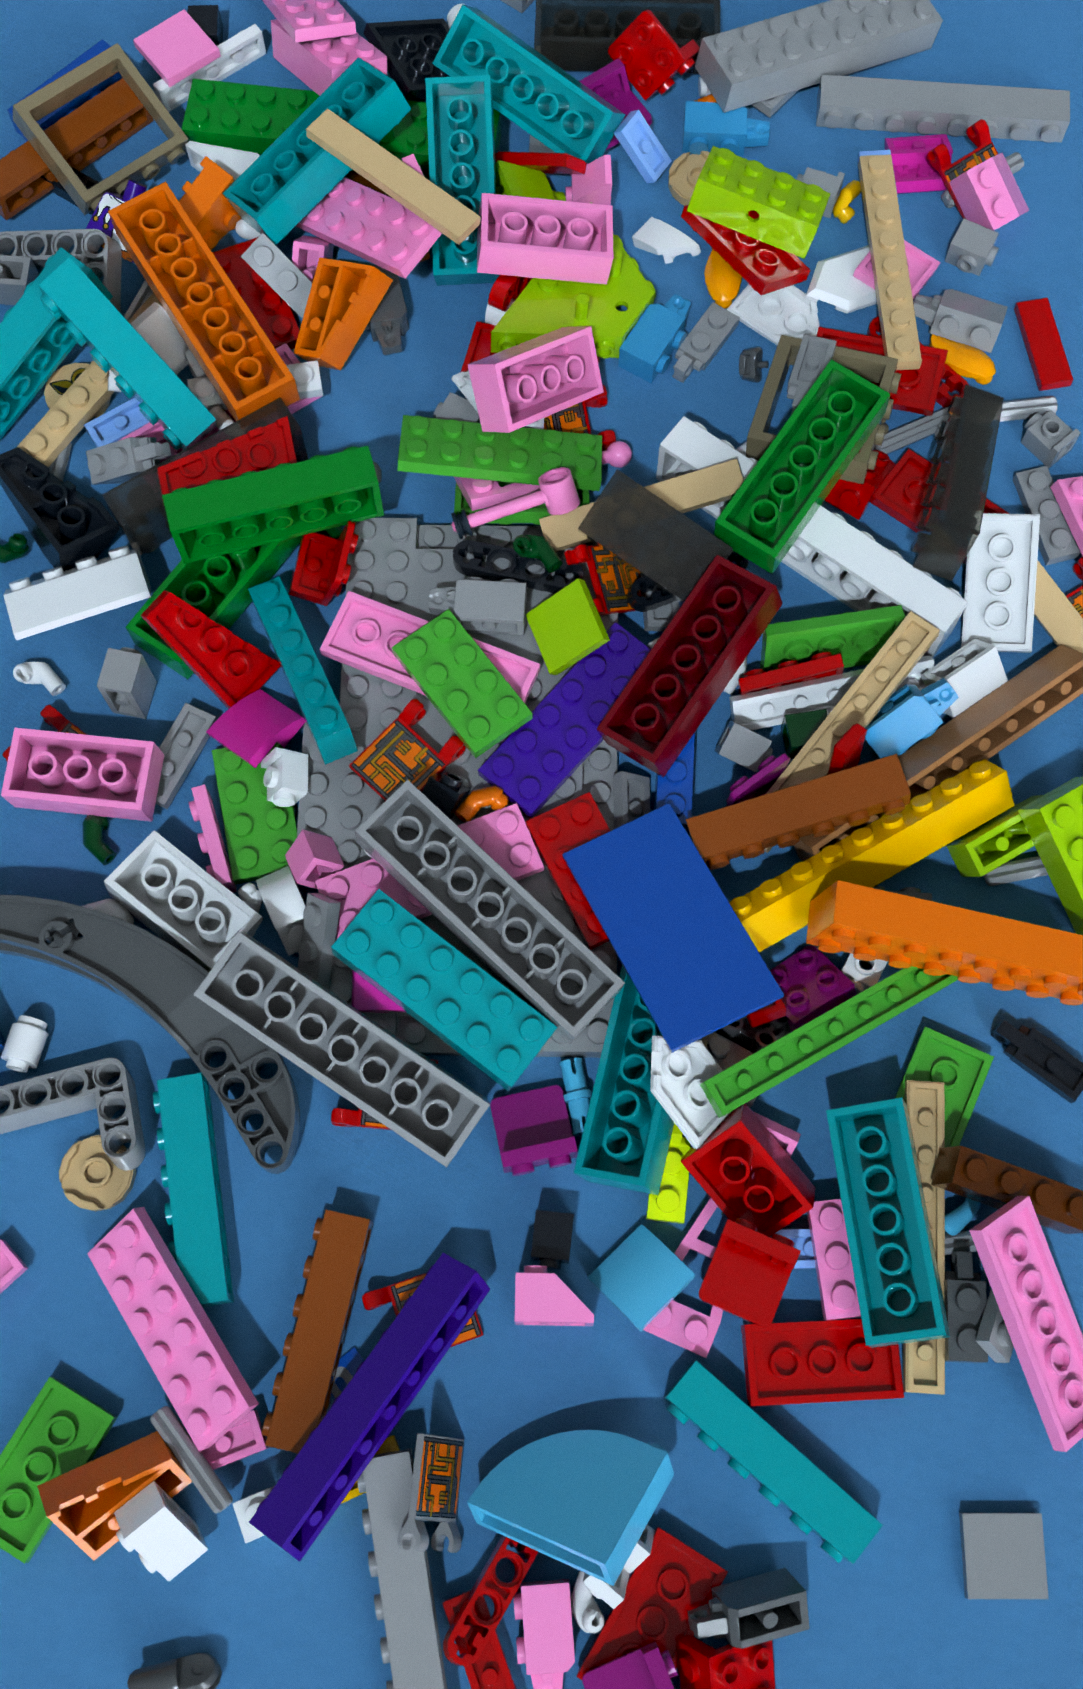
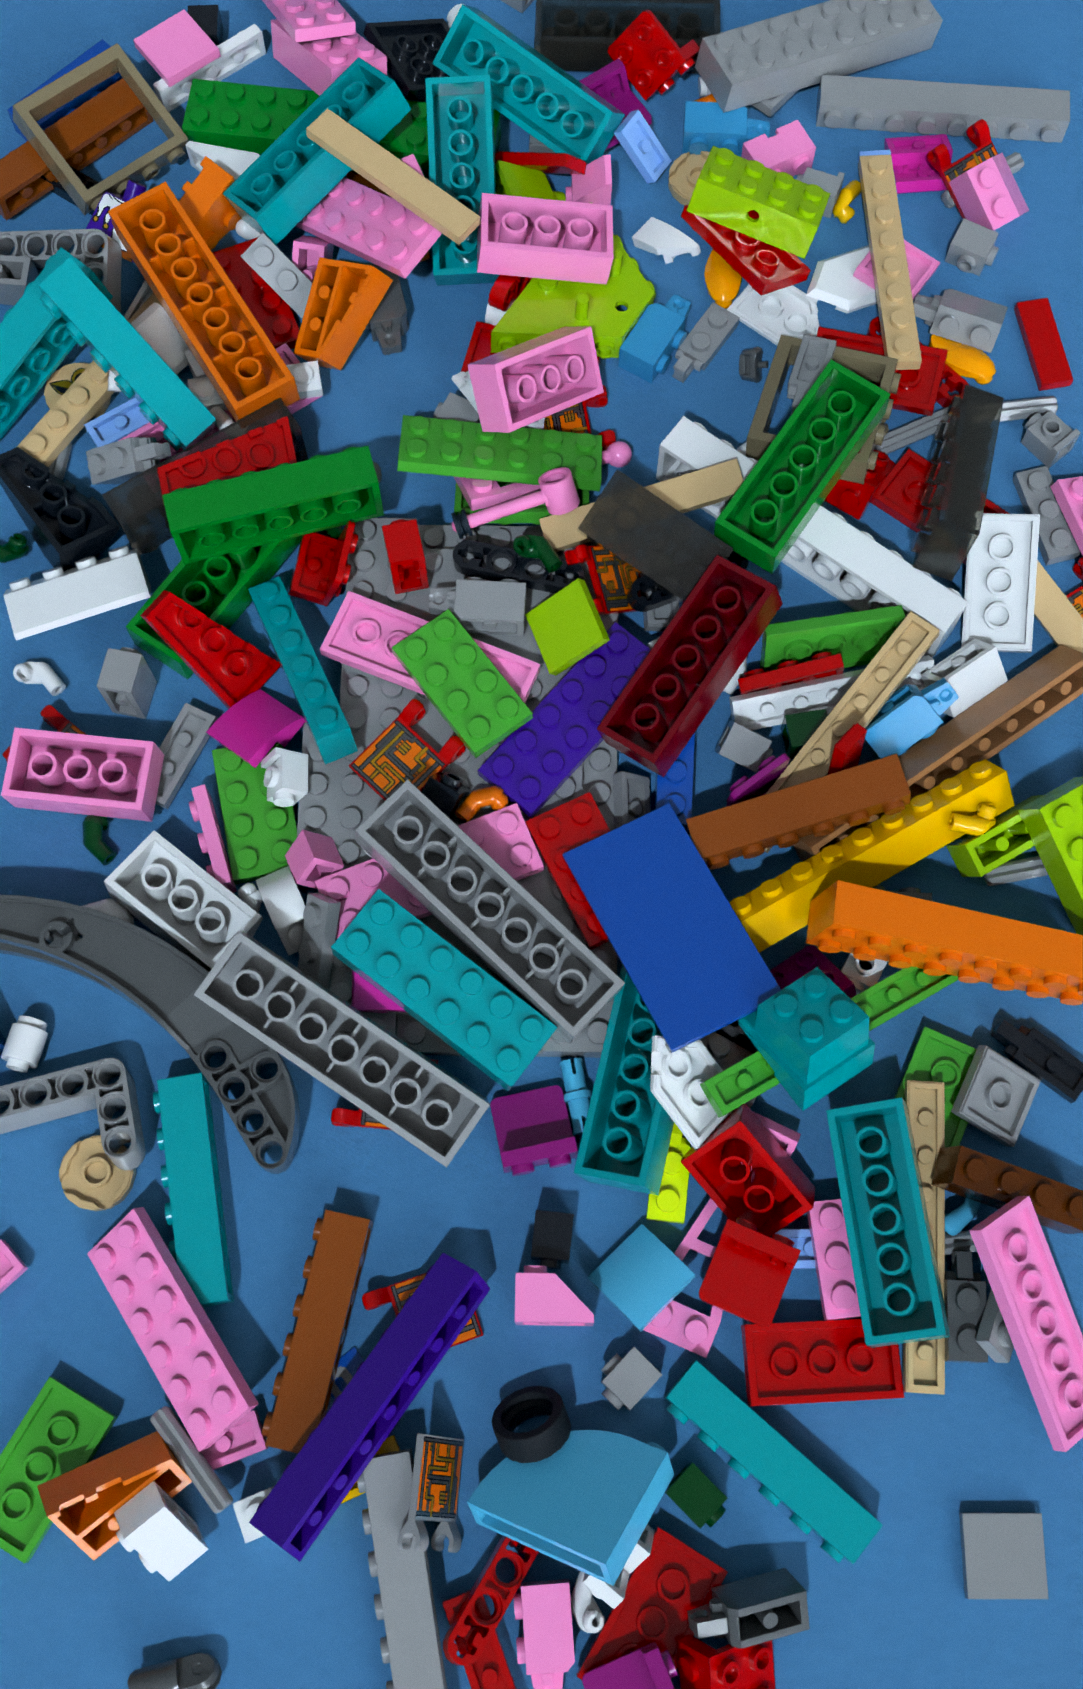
(405, 556): none -> red brick
(539, 1442): none -> black tyre
(628, 1379): none -> light grey brick
(696, 1496): none -> dark green brick
(785, 152): none -> bright pink brick
(811, 1037): none -> teal piece
(975, 824): none -> yellow arm
(996, 1096): none -> light grey tile

